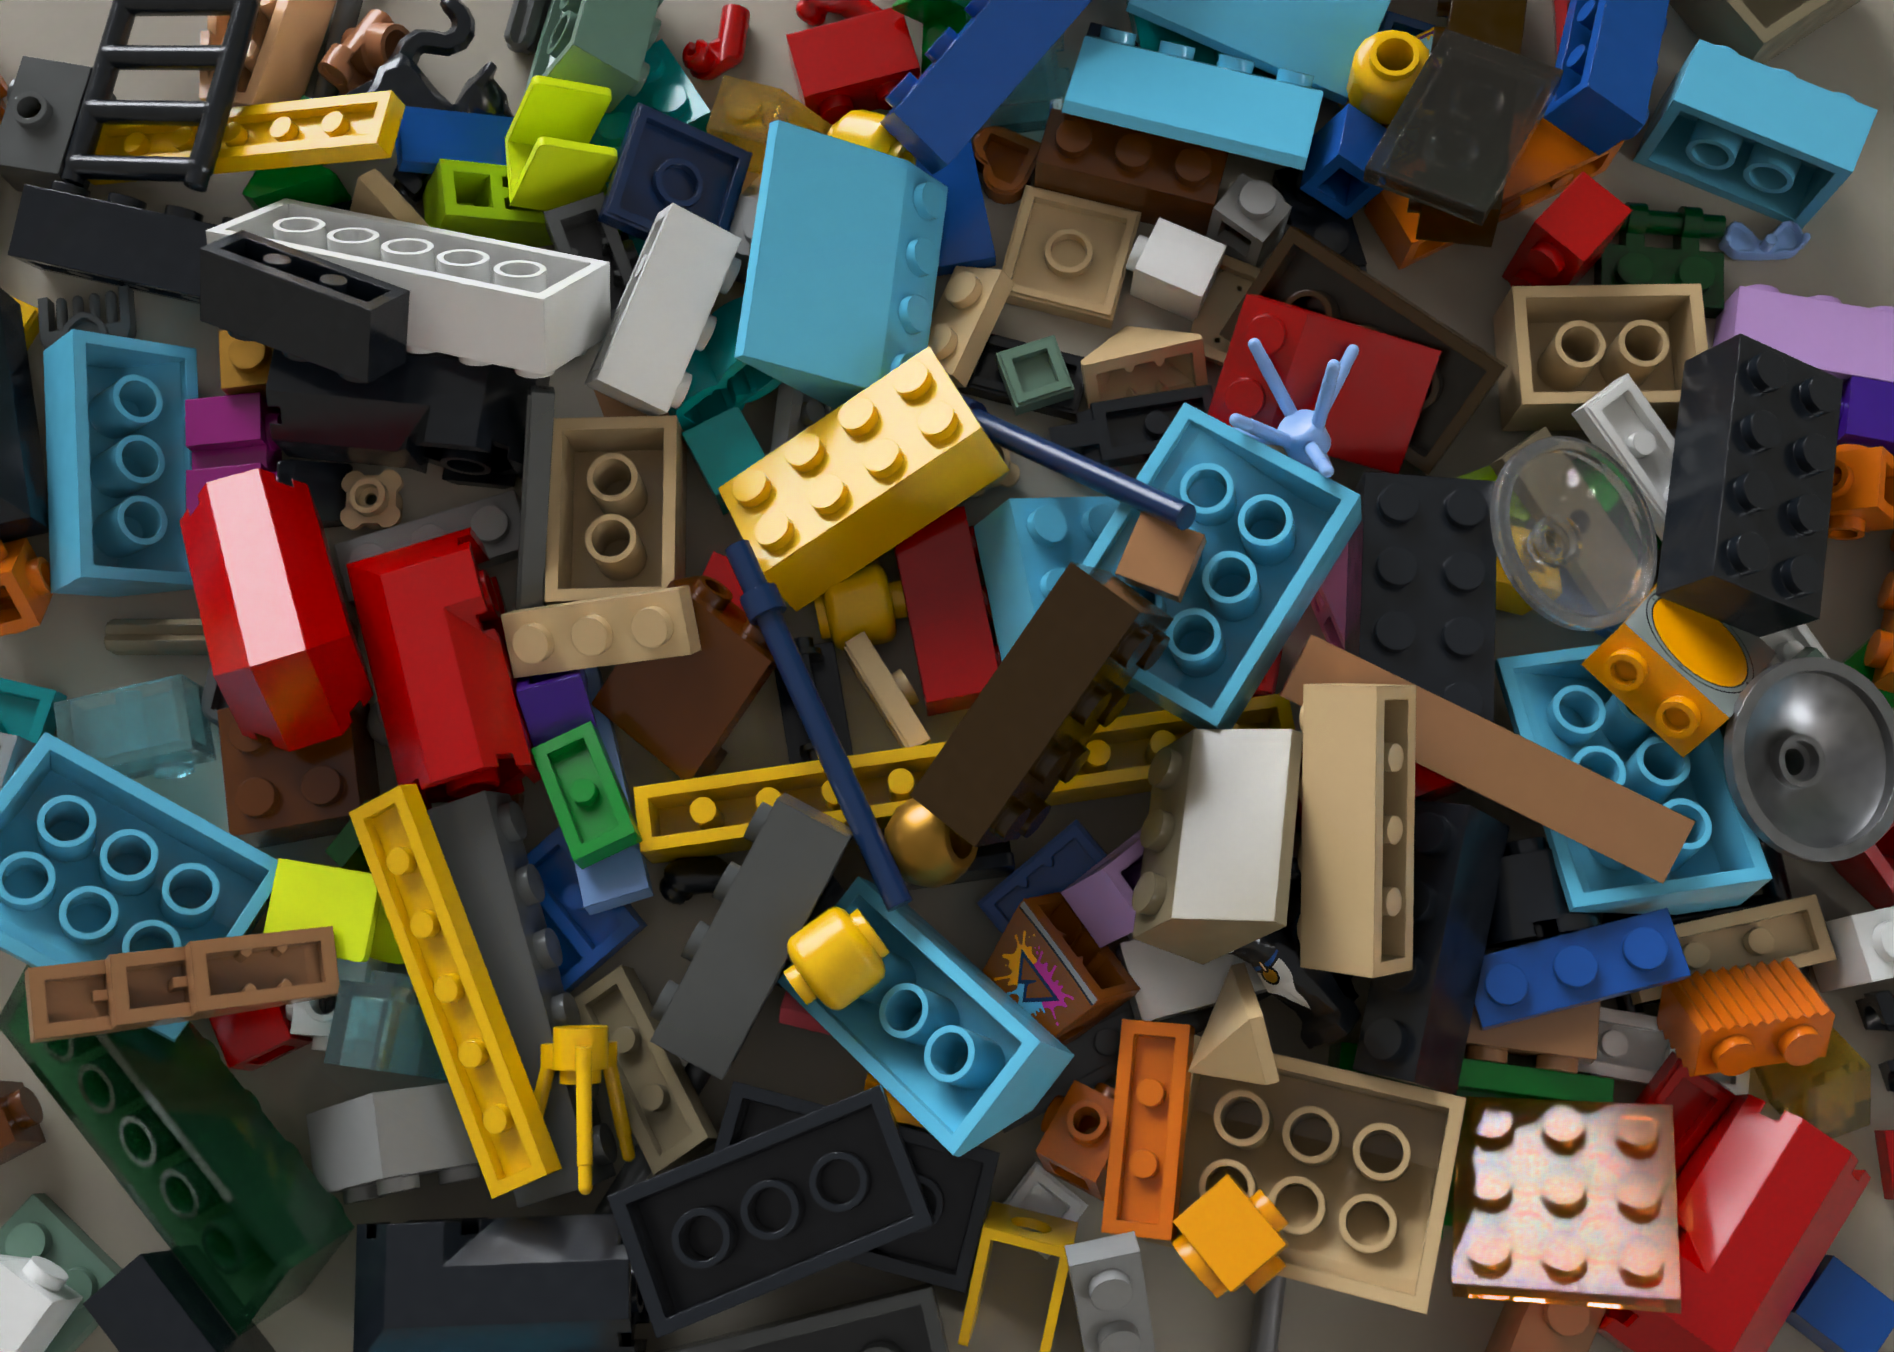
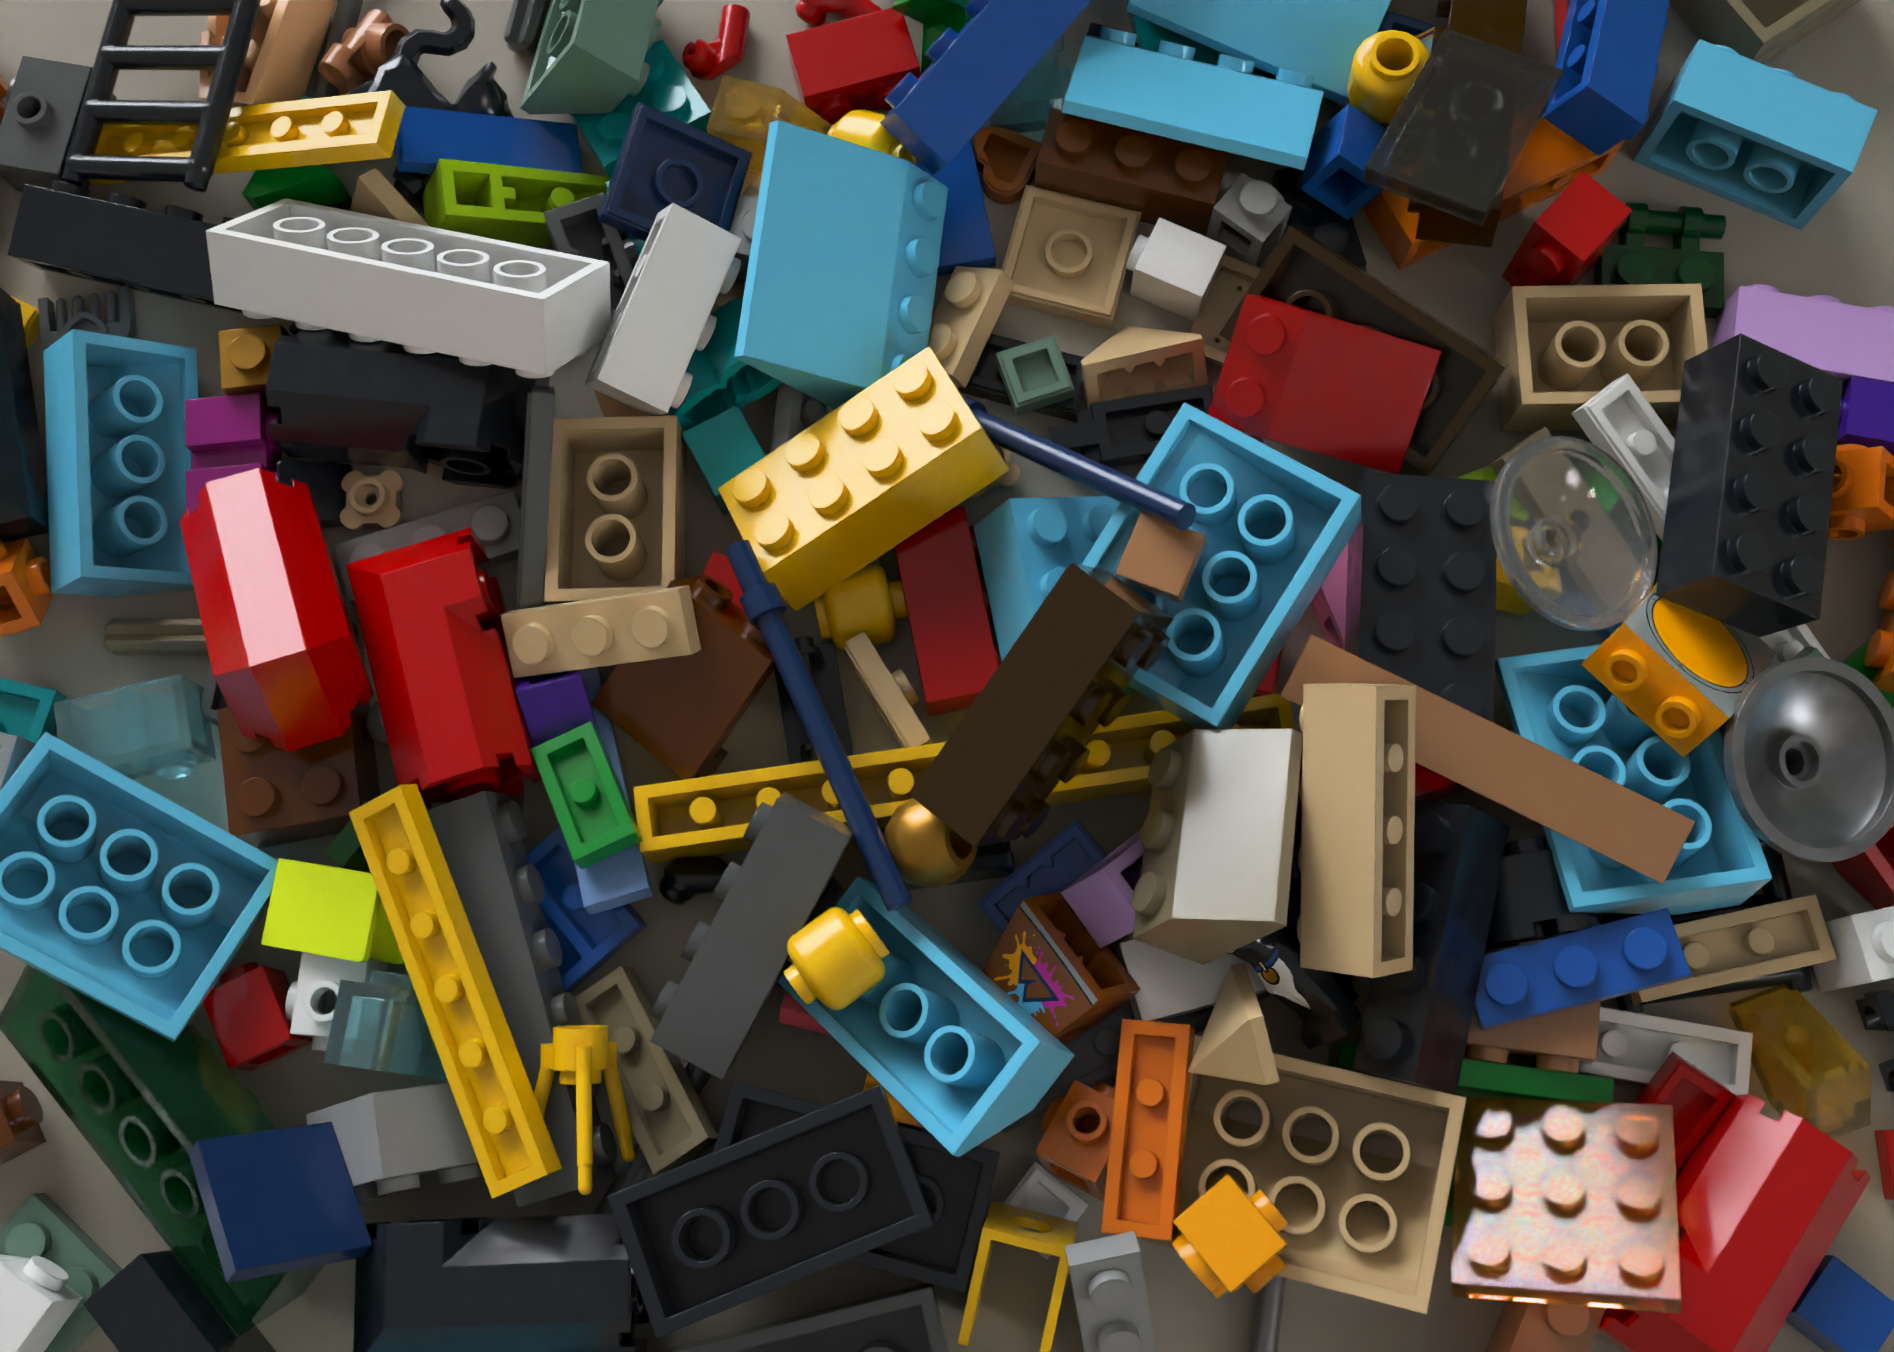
(181, 983): medium nougat slope -> none
(279, 1201): none -> dark blue tile
(303, 306): black brick -> none
(550, 144): neon yellow piece -> none
(1301, 431): light blue plant -> none
(1745, 1018): orange brick -> none
(1781, 244): light blue piece -> none

